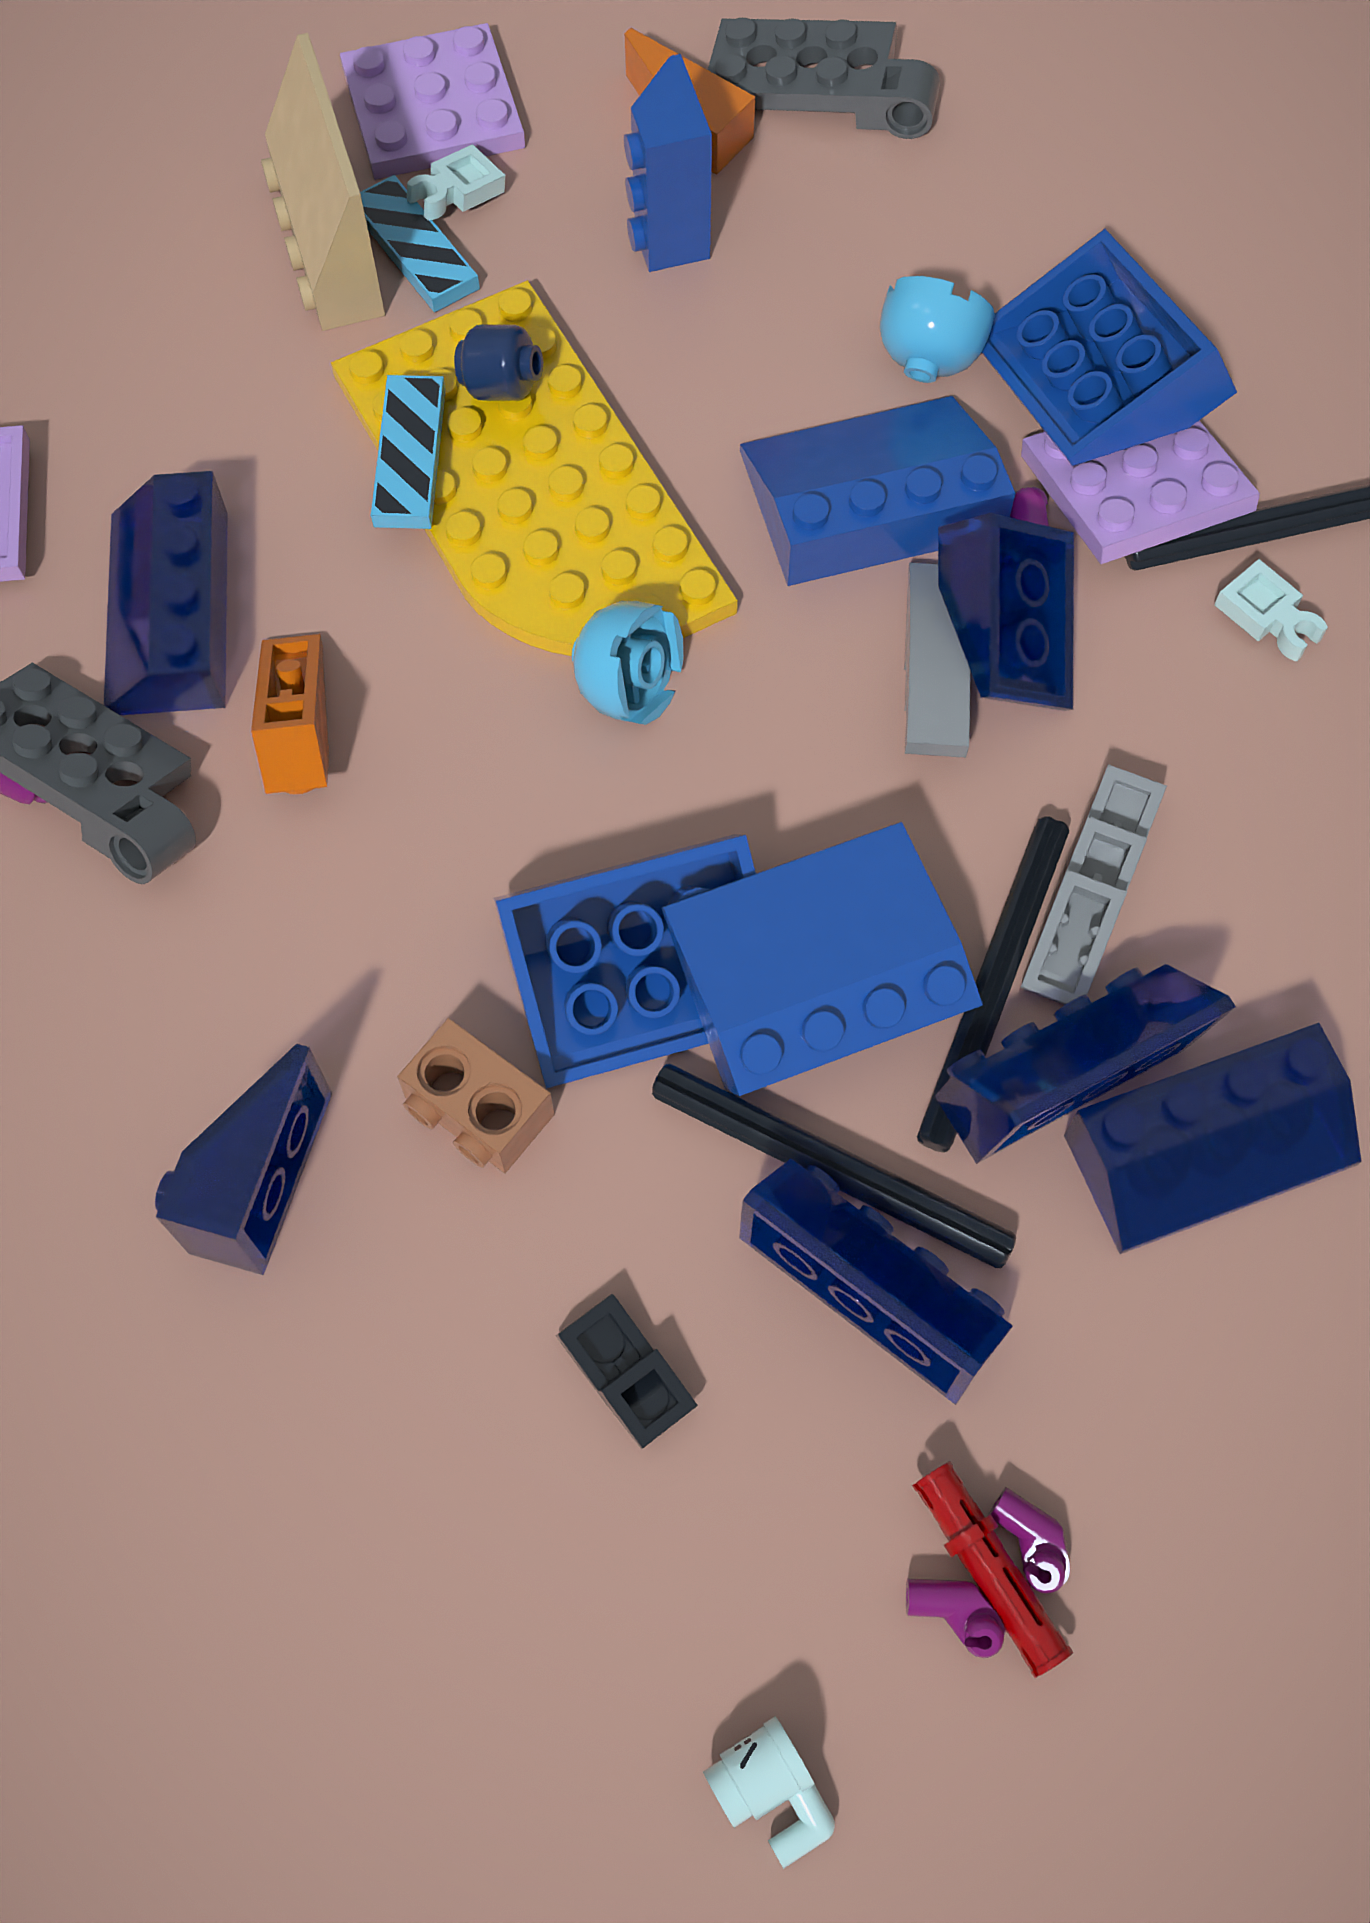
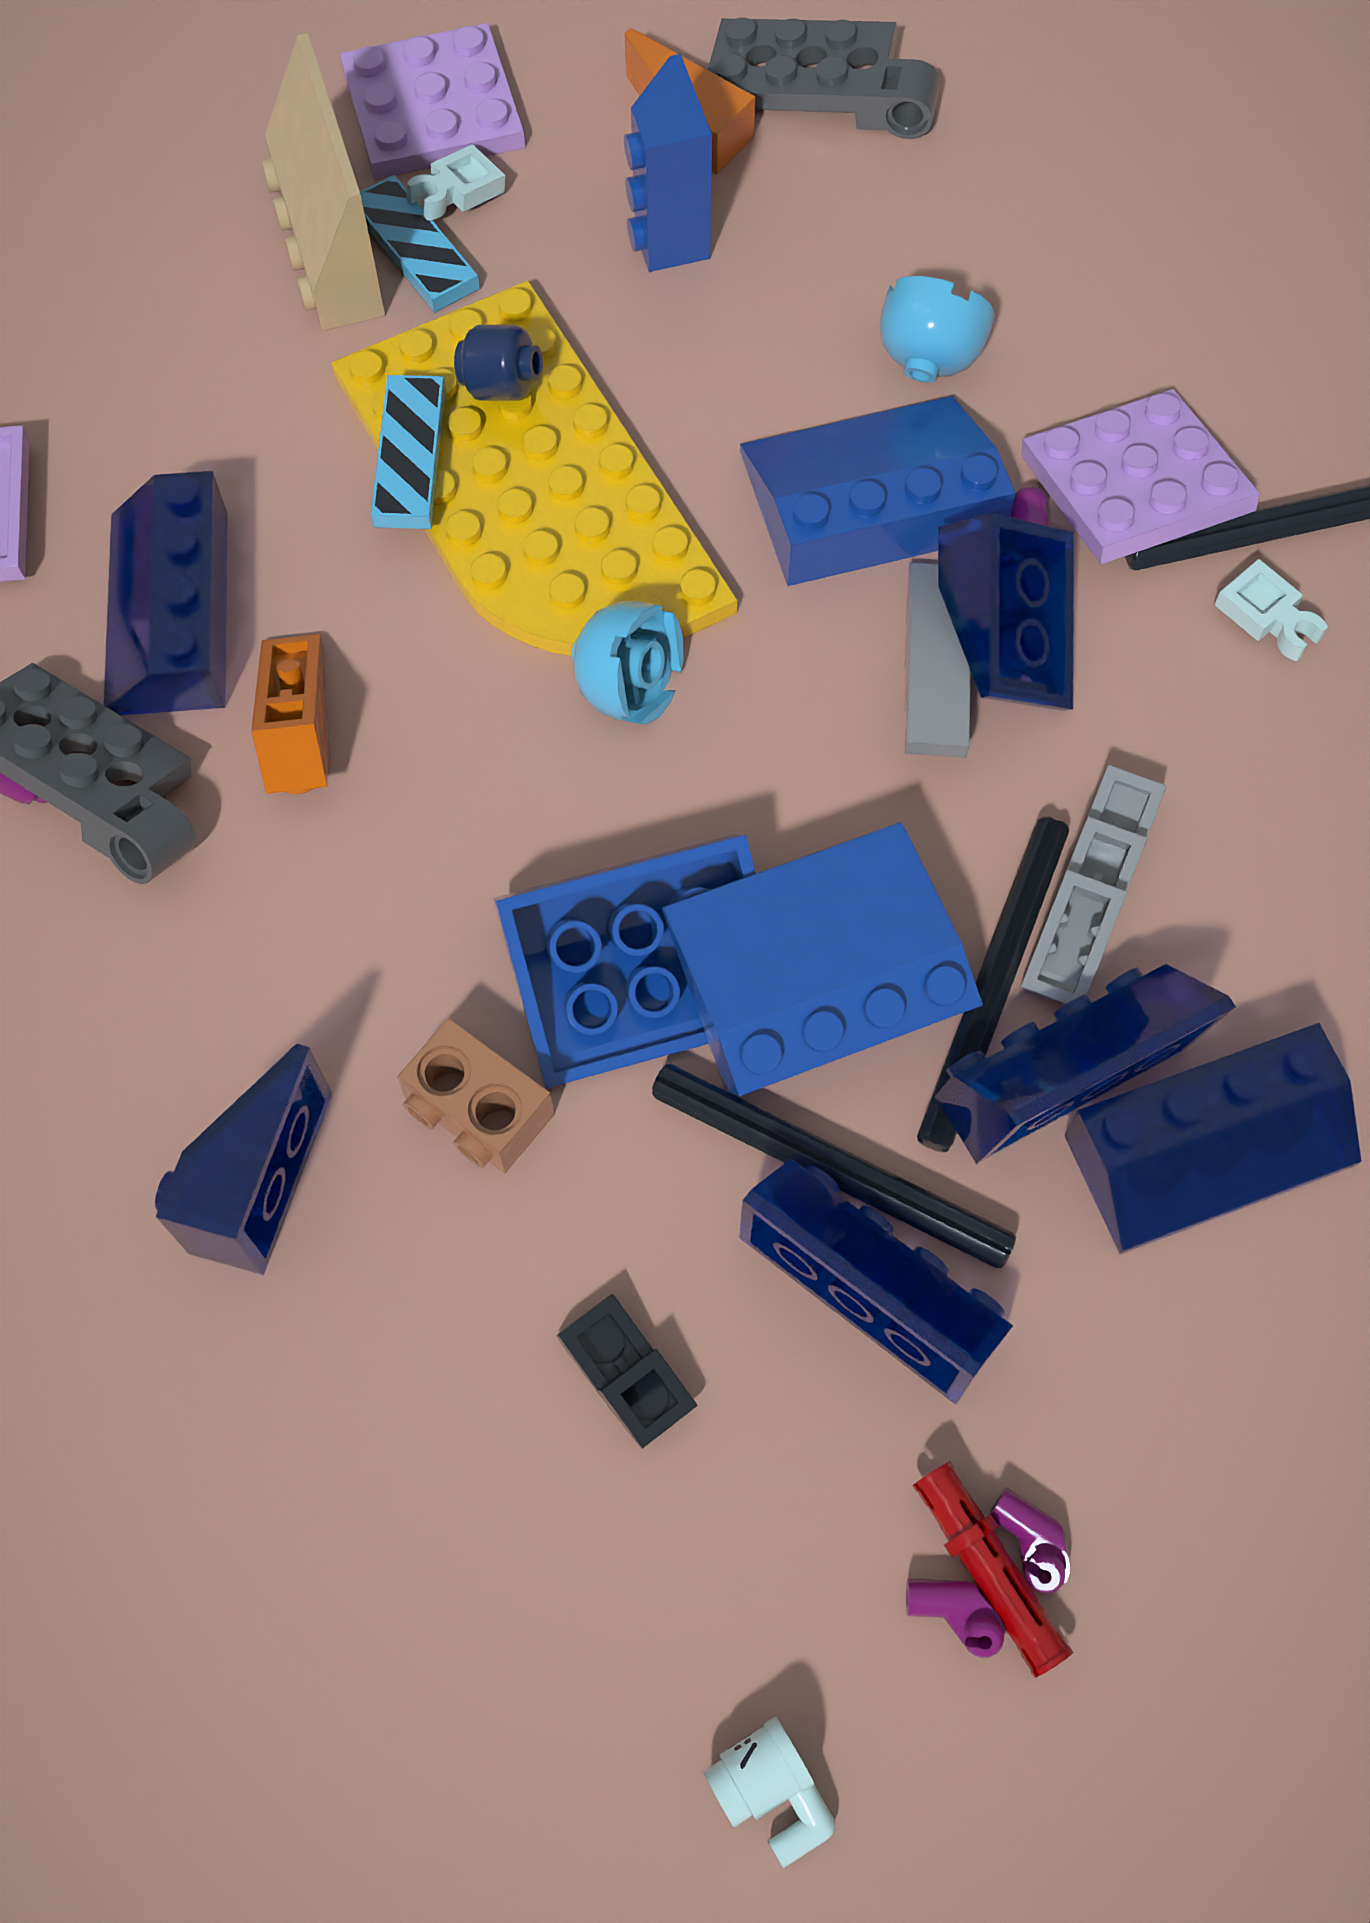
(1105, 355): blue slope -> none

